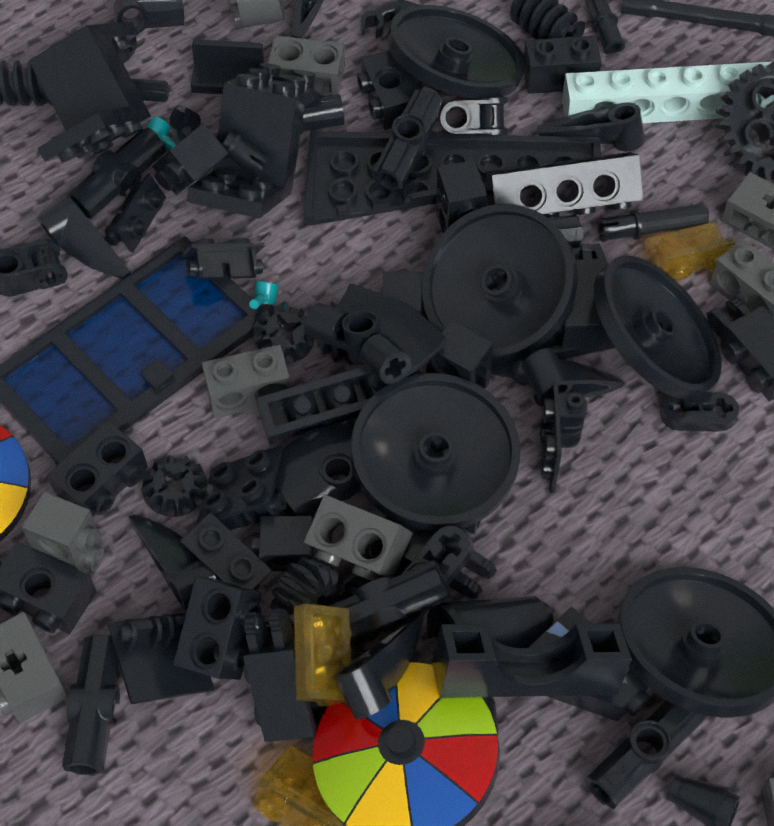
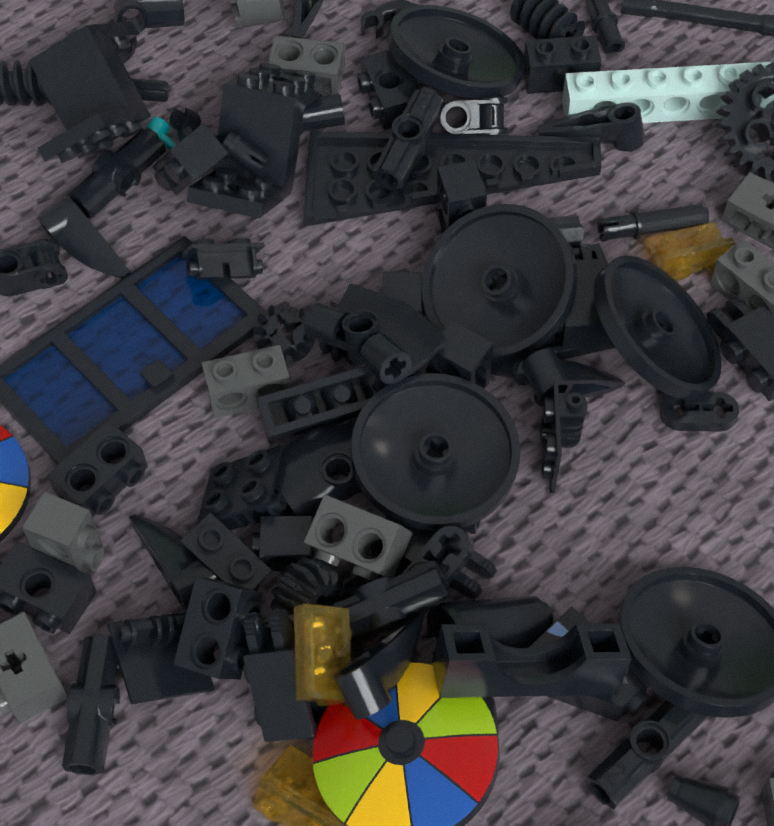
(138, 213): black hinge -> none
(170, 501): black gear -> none
(220, 62): black panel -> none
(264, 294): teal hand -> none
(620, 169): brick -> none

